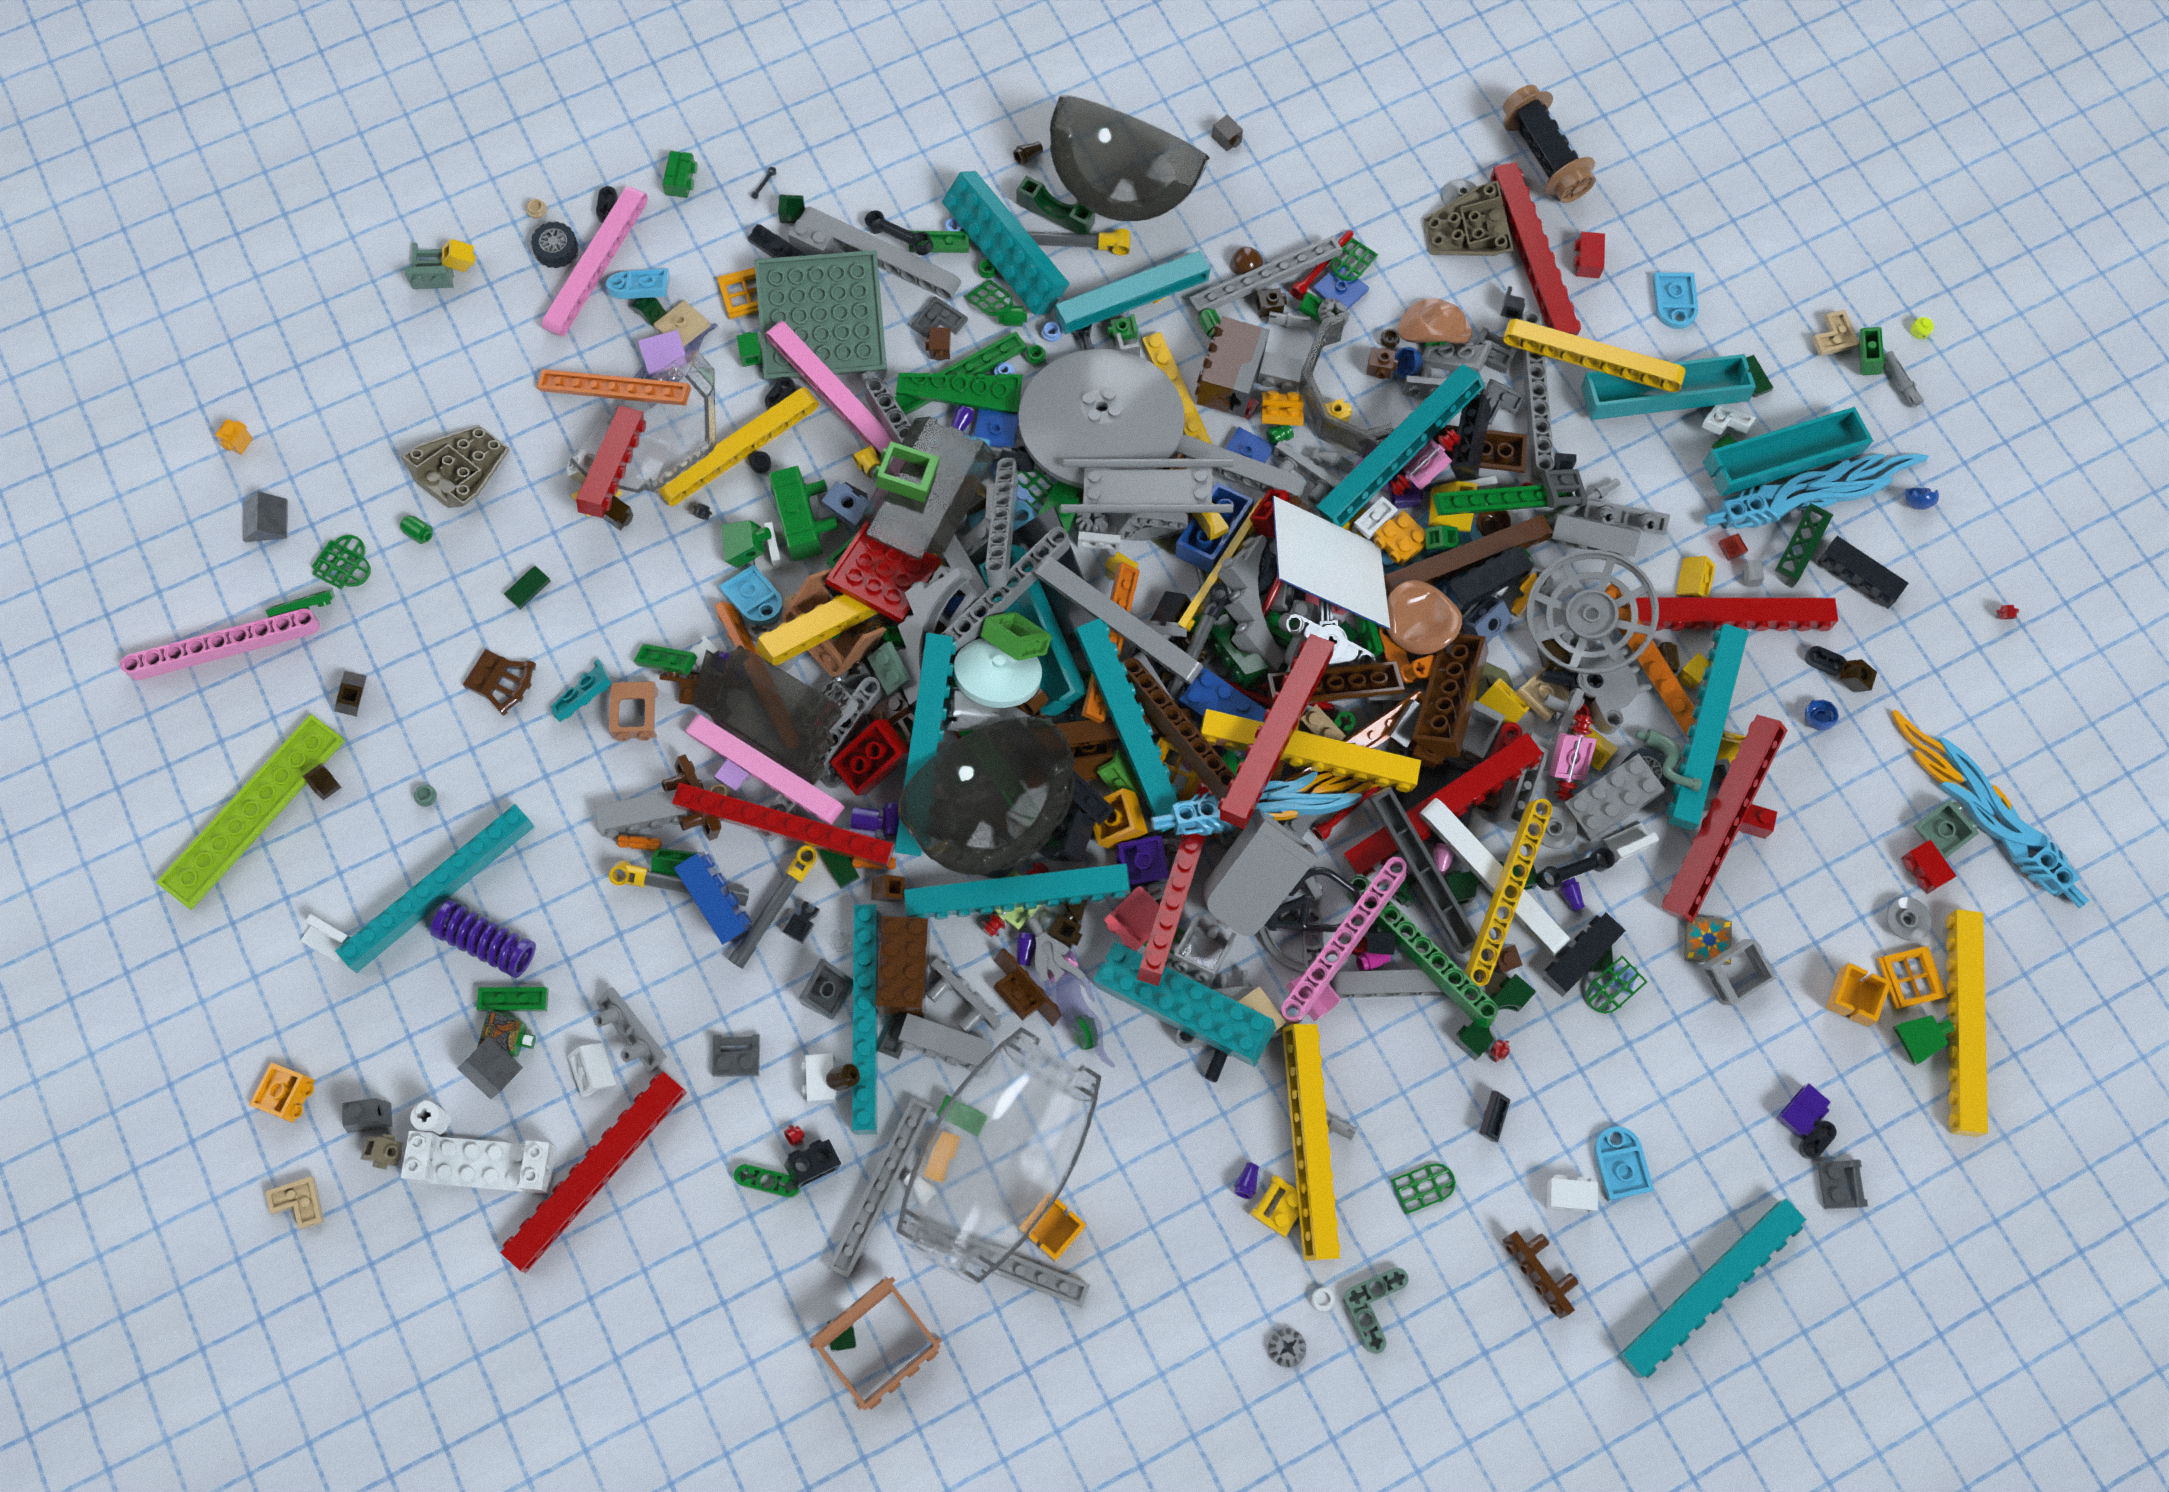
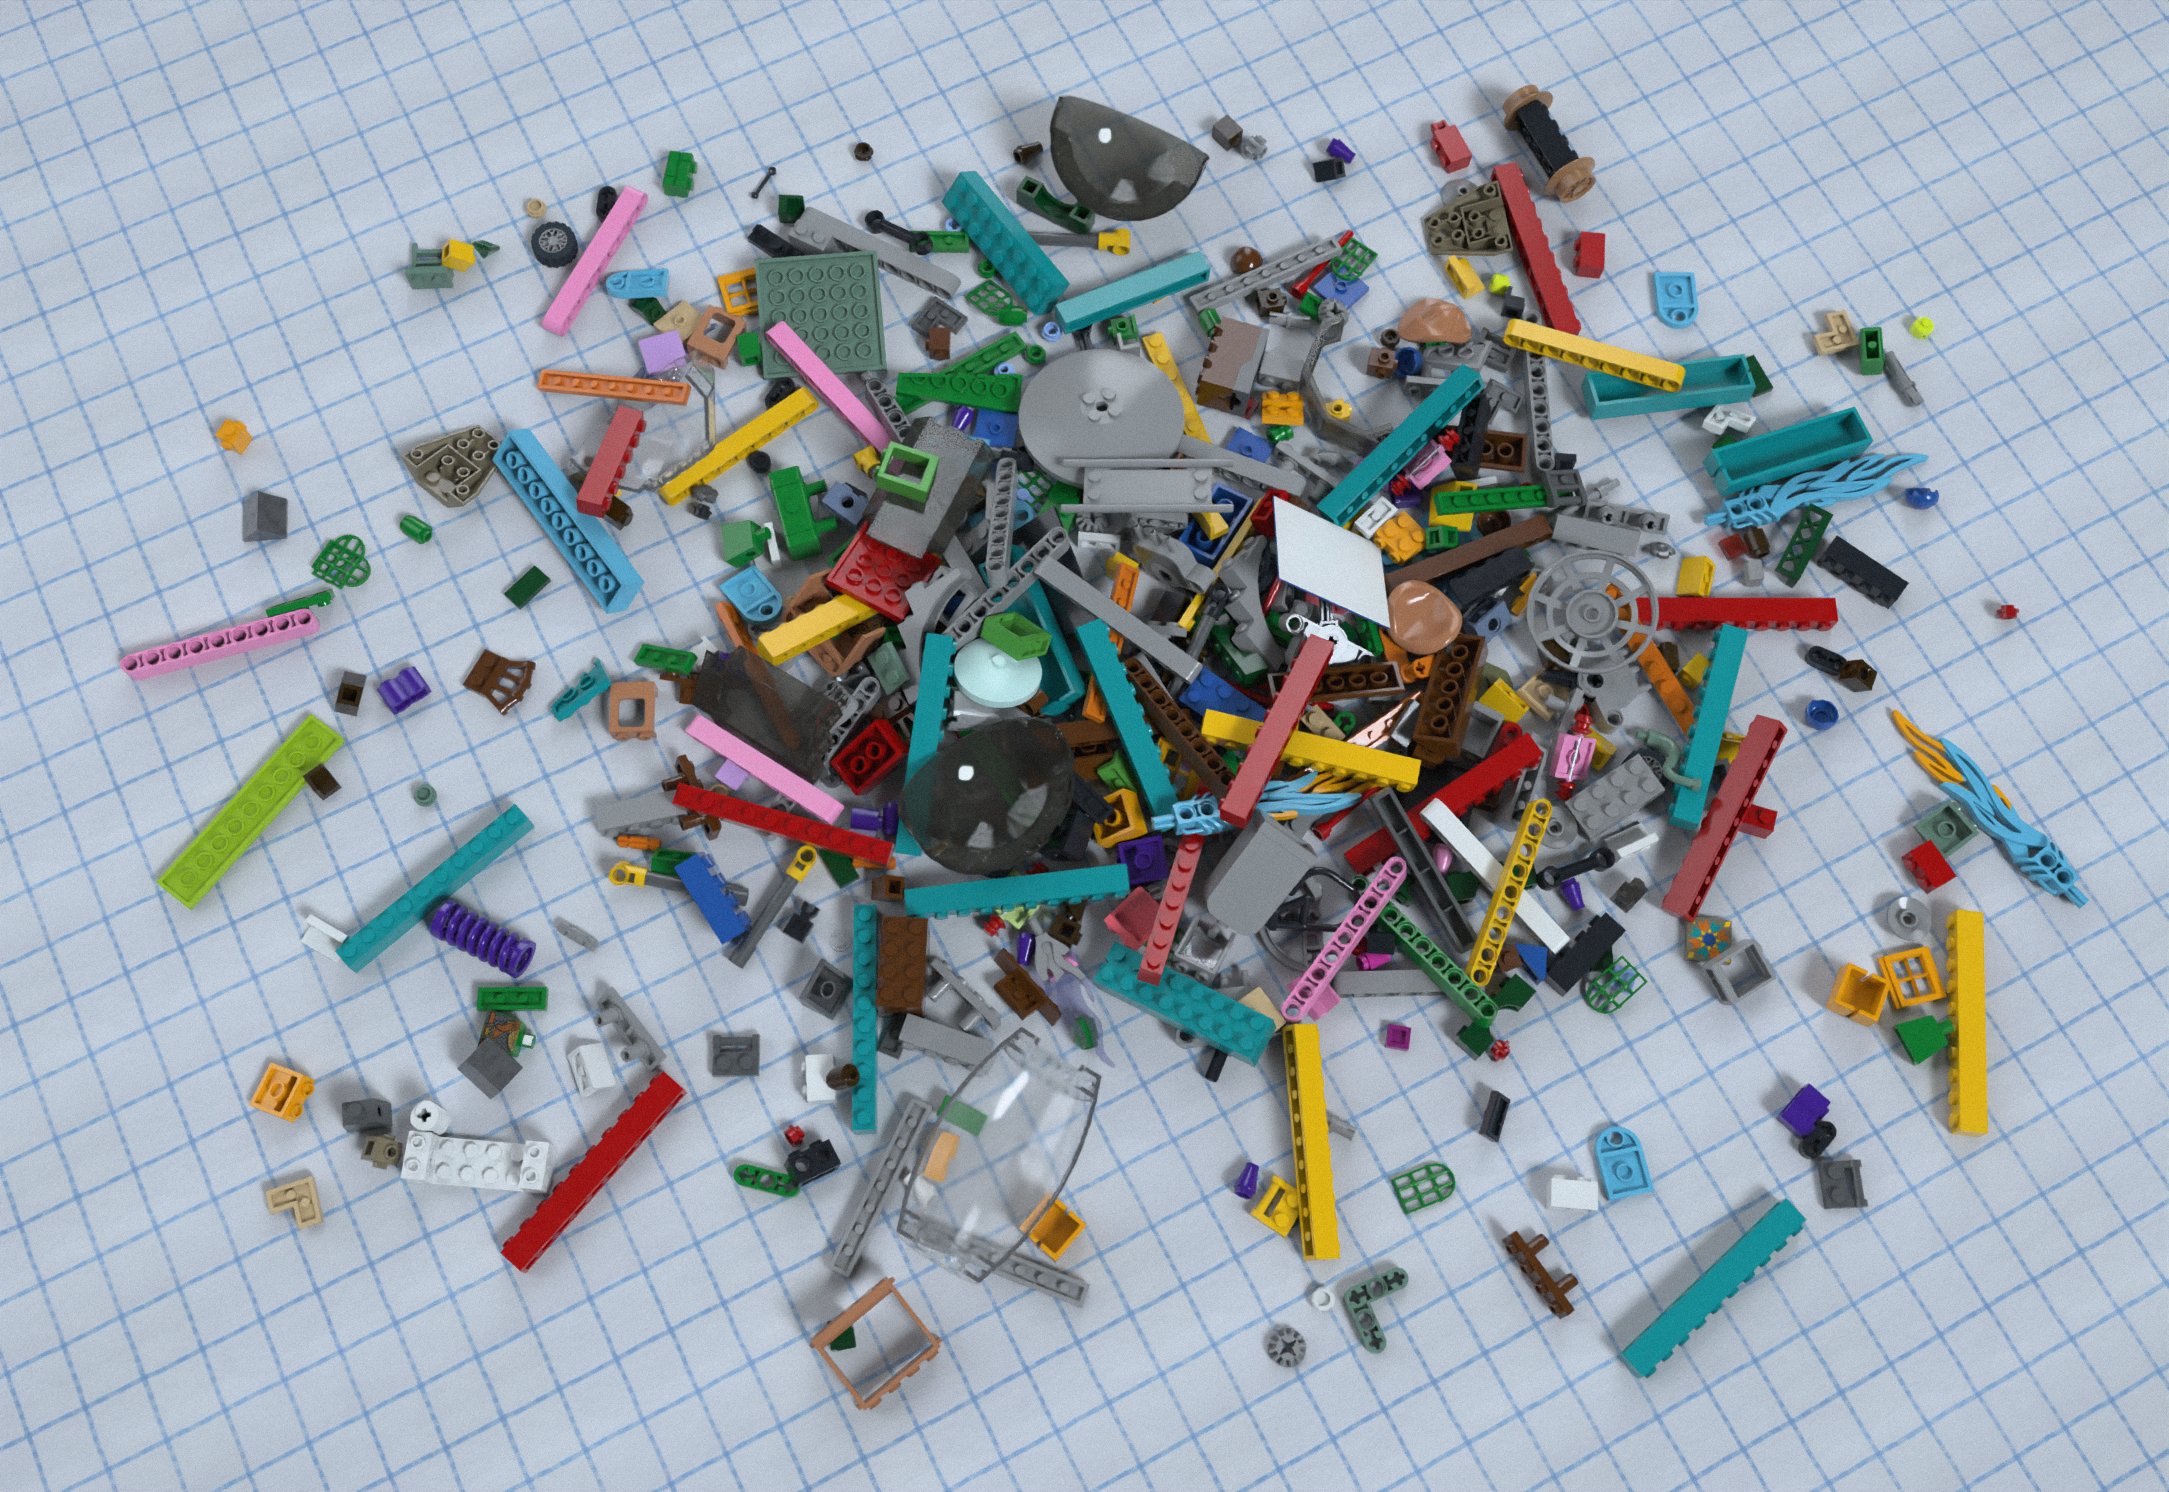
(404, 690): none -> dark purple brick
(485, 248): none -> clear green slope
(575, 534): none -> medium azure brick
(577, 936): none -> light grey axle
(705, 493): none -> dark grey plant
(712, 350): none -> nougat window
(863, 148): none -> dark brown plate
(1170, 562): none -> light grey piece
(1255, 147): none -> light grey gear
(1329, 169): none -> black panel
(1339, 149): none -> dark purple cone
(1398, 1037): none -> magenta tile
(1449, 147): none -> brick
(1463, 276): none -> yellow panel
(1499, 284): none -> neon yellow piece
(1533, 961): none -> blue slope
(1629, 894): none -> clear smoke brick
(1662, 550): none -> flat silver plant
(1756, 542): none -> dark brown brick

